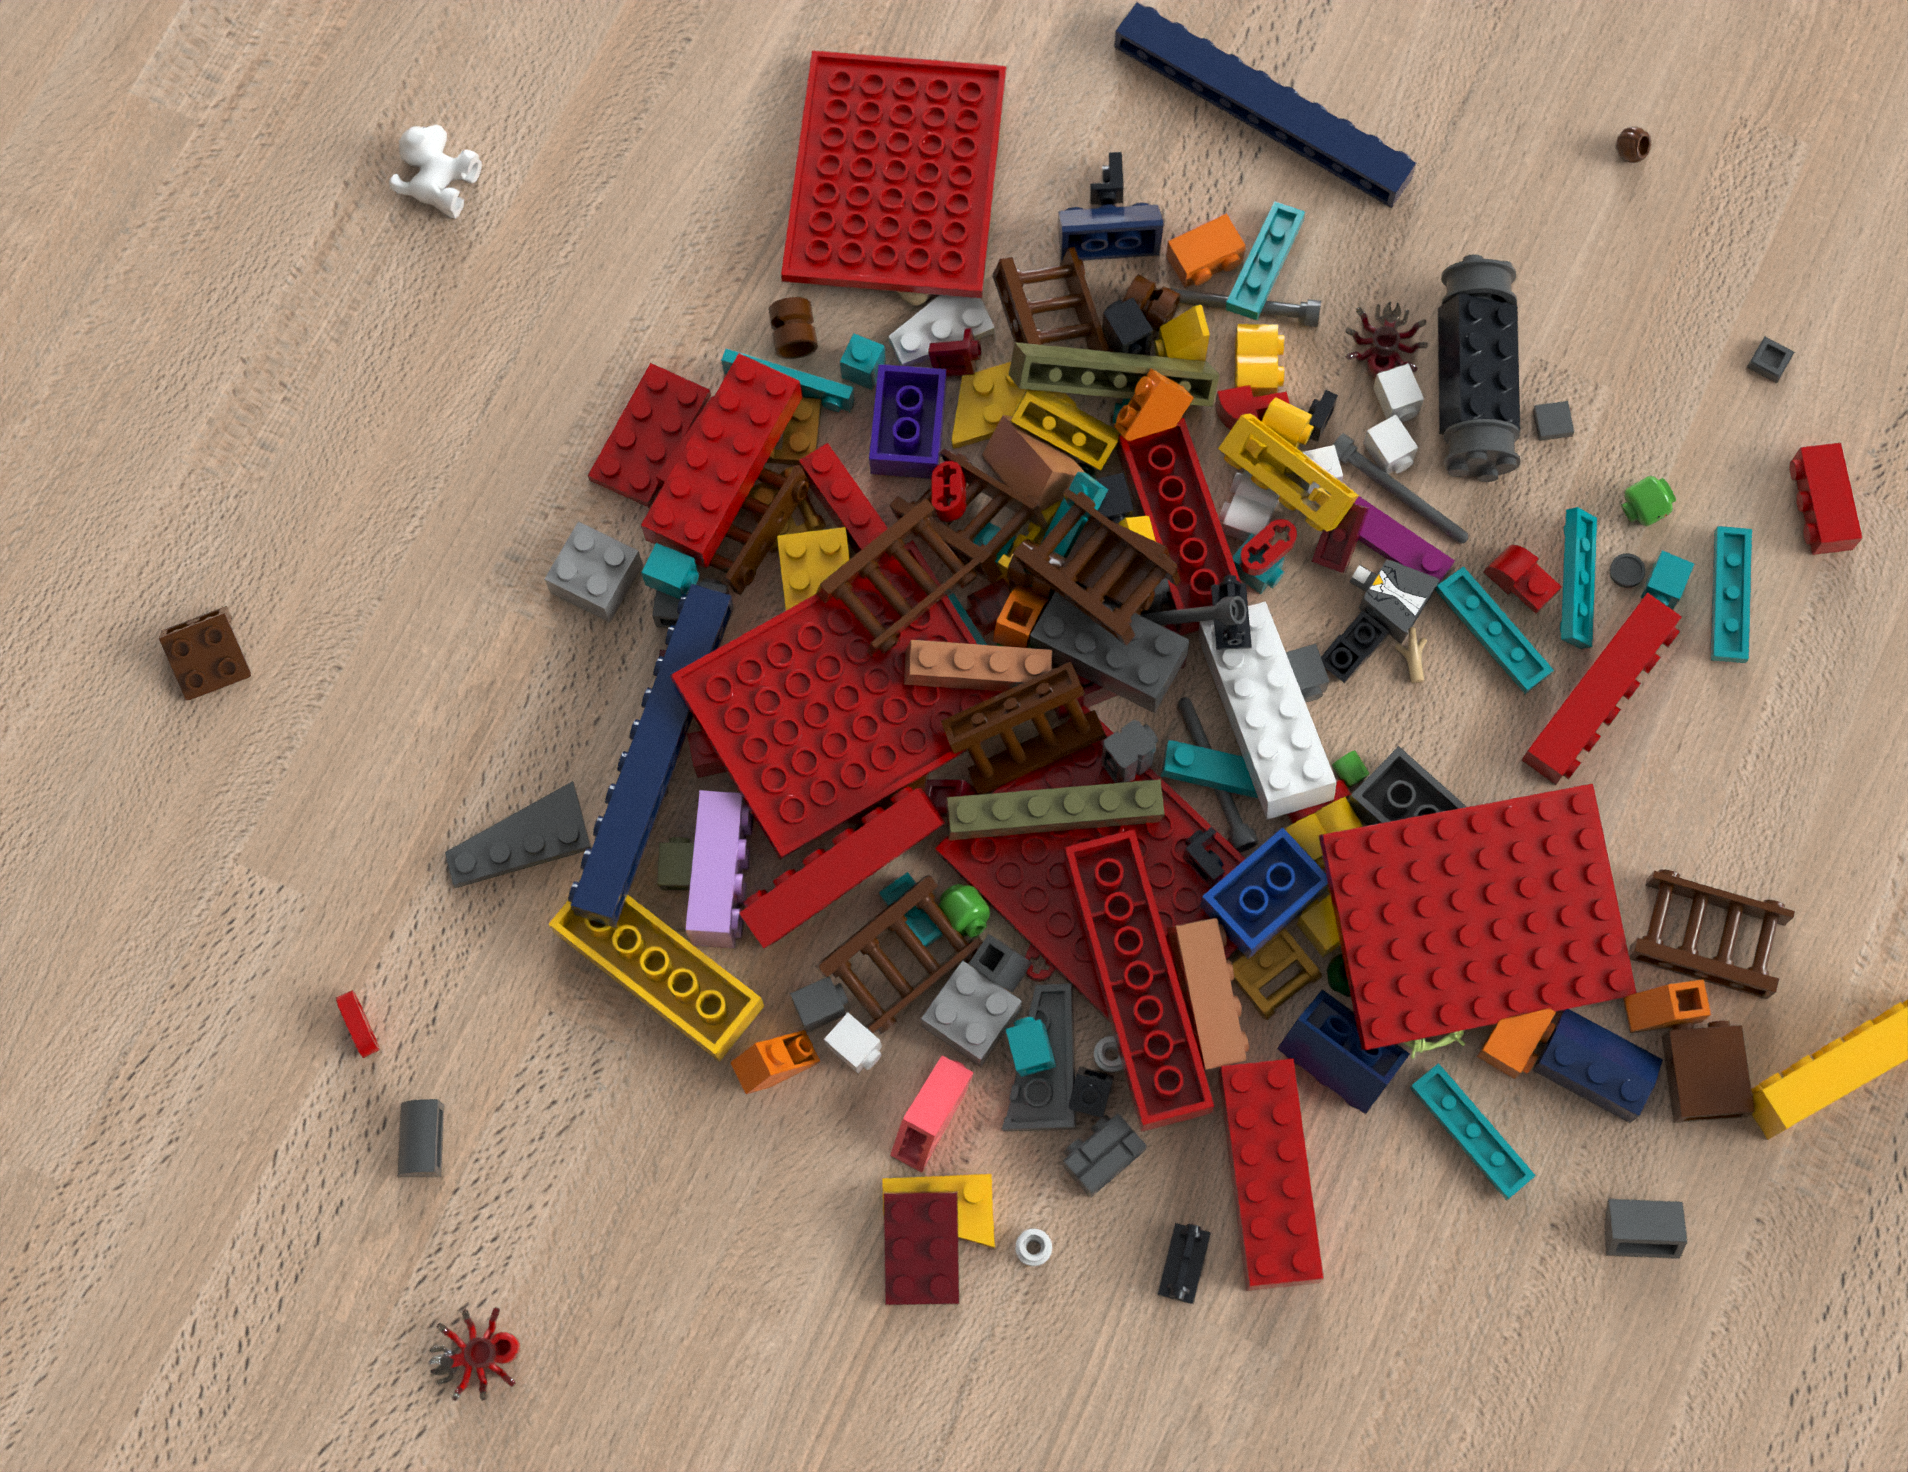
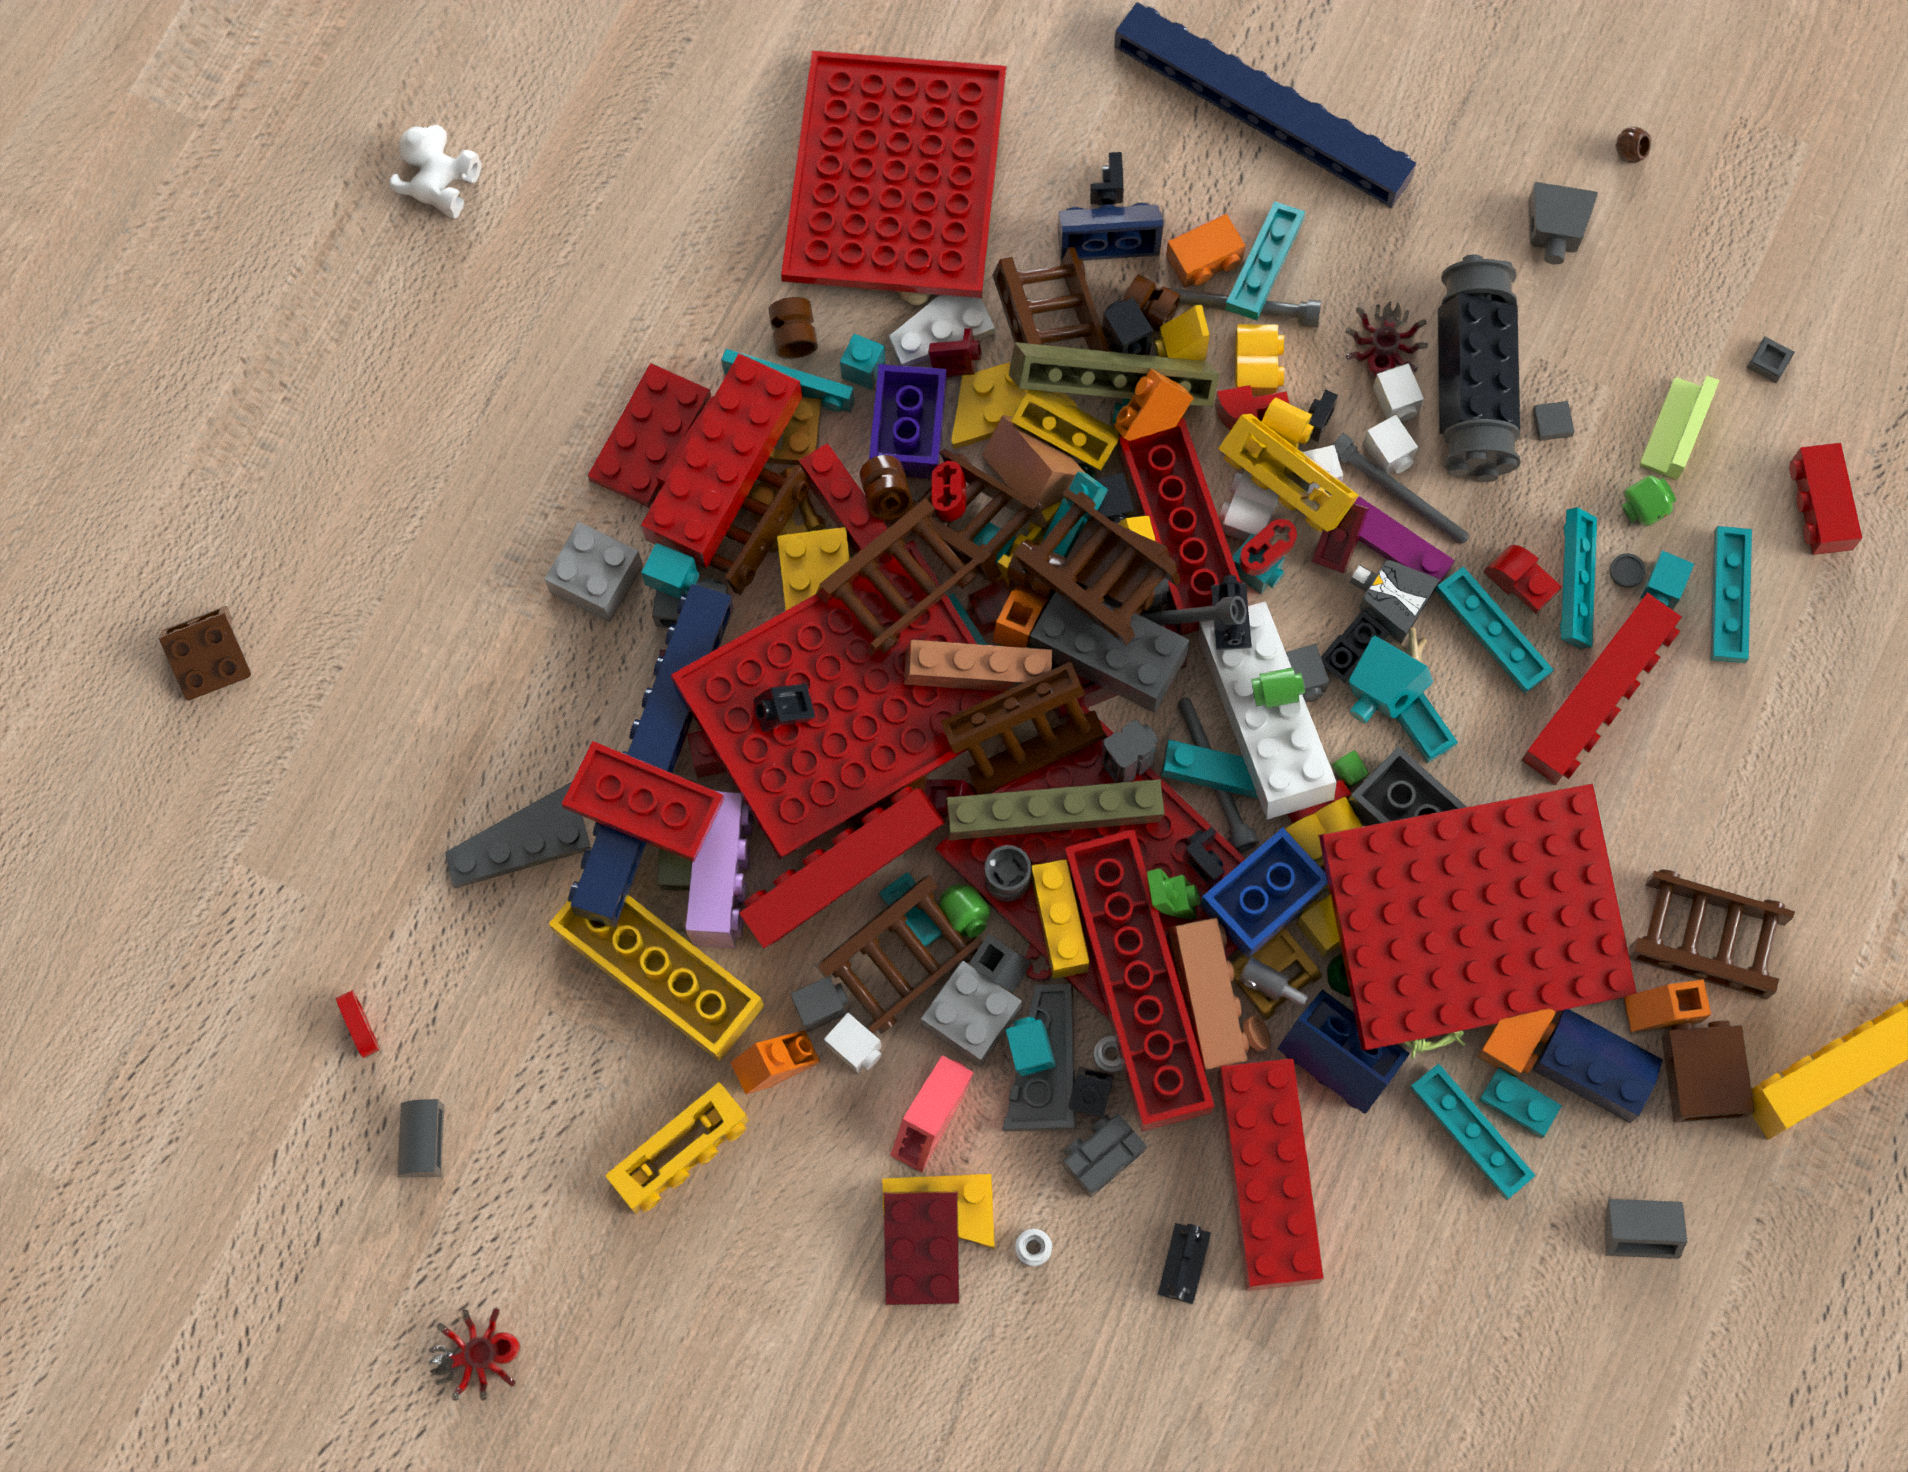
(643, 801): none -> red plate
(677, 1169): none -> yellow brick
(783, 706): none -> black bracket
(885, 487): none -> reddish brown wheel
(1007, 873): none -> dark grey wheel
(1059, 919): none -> yellow brick
(1173, 895): none -> bright green slope
(1257, 1033): none -> nougat piece
(1270, 982): none -> flat silver piece
(1277, 688): none -> bright green brick
(1386, 681): none -> teal torso
(1426, 729): none -> teal tile
(1520, 1102): none -> teal plate
(1558, 218): none -> dark grey torso
(1678, 426): none -> yellowish green panel

